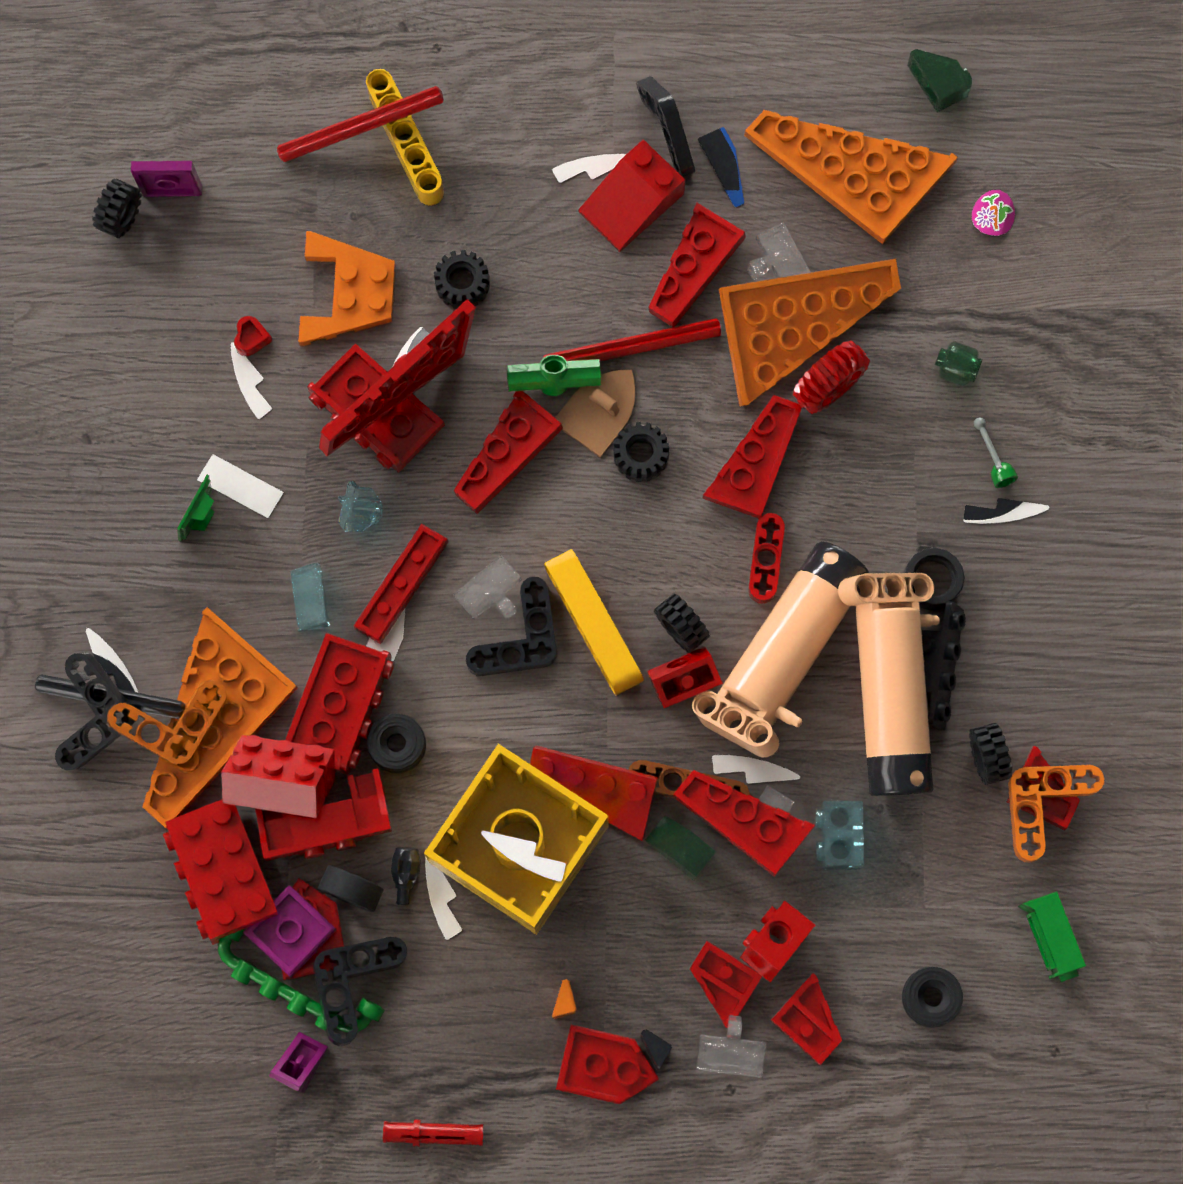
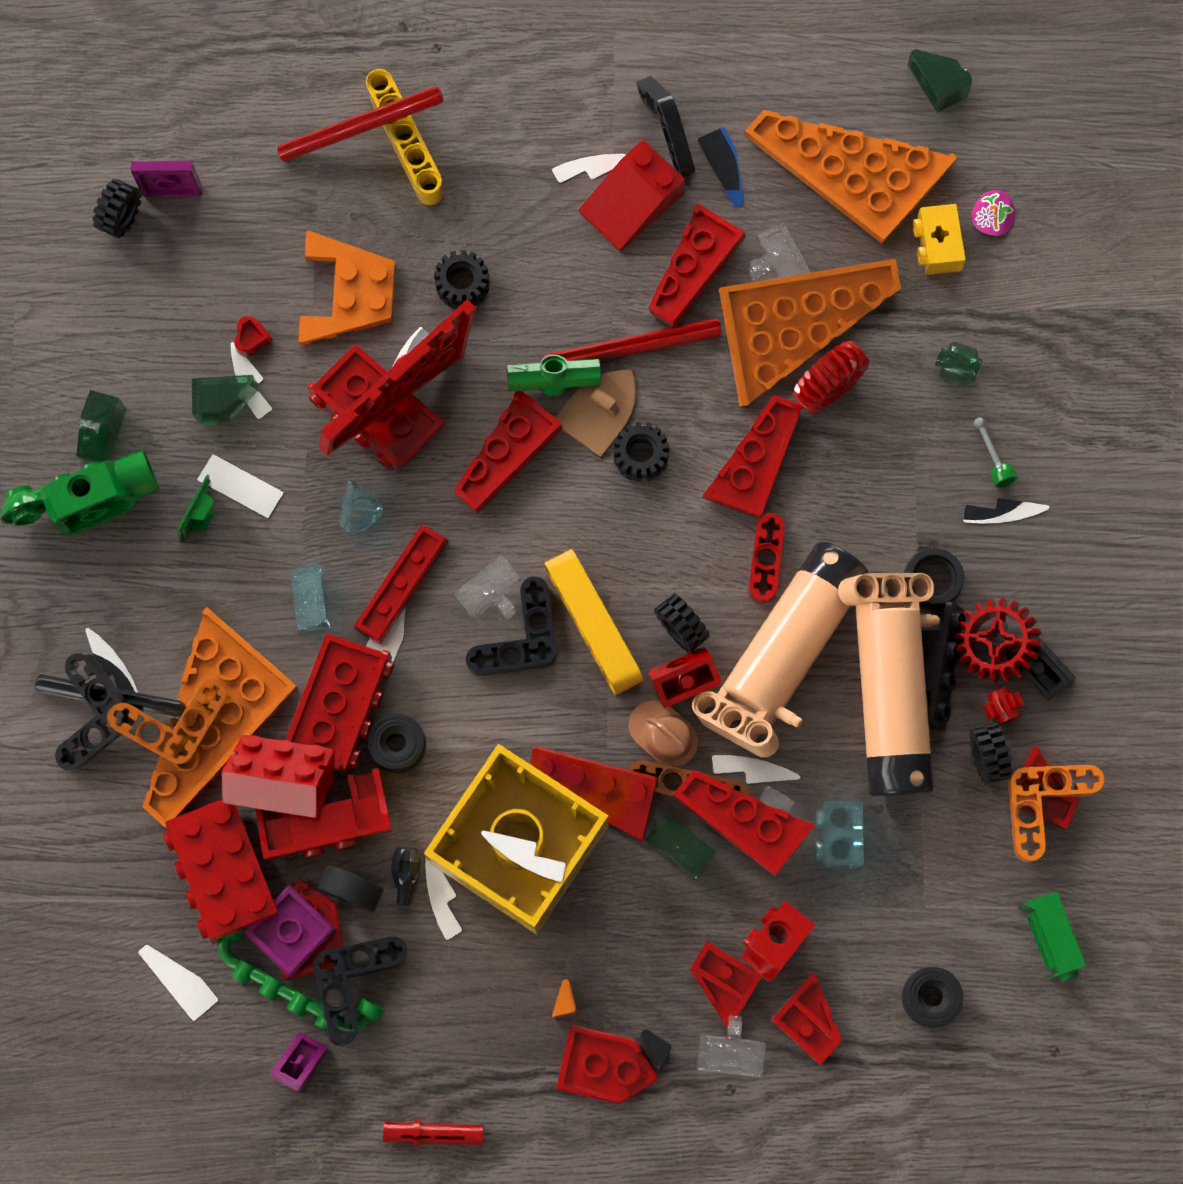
(84, 497): none -> green brick
(99, 426): none -> clear green slope
(184, 985): none -> white sticker
(221, 397): none -> clear green slope
(663, 733): none -> nougat piece
(944, 224): none -> yellow brick
(1000, 627): none -> red gear
(1003, 706): none -> red gear
(1047, 672): none -> black slope

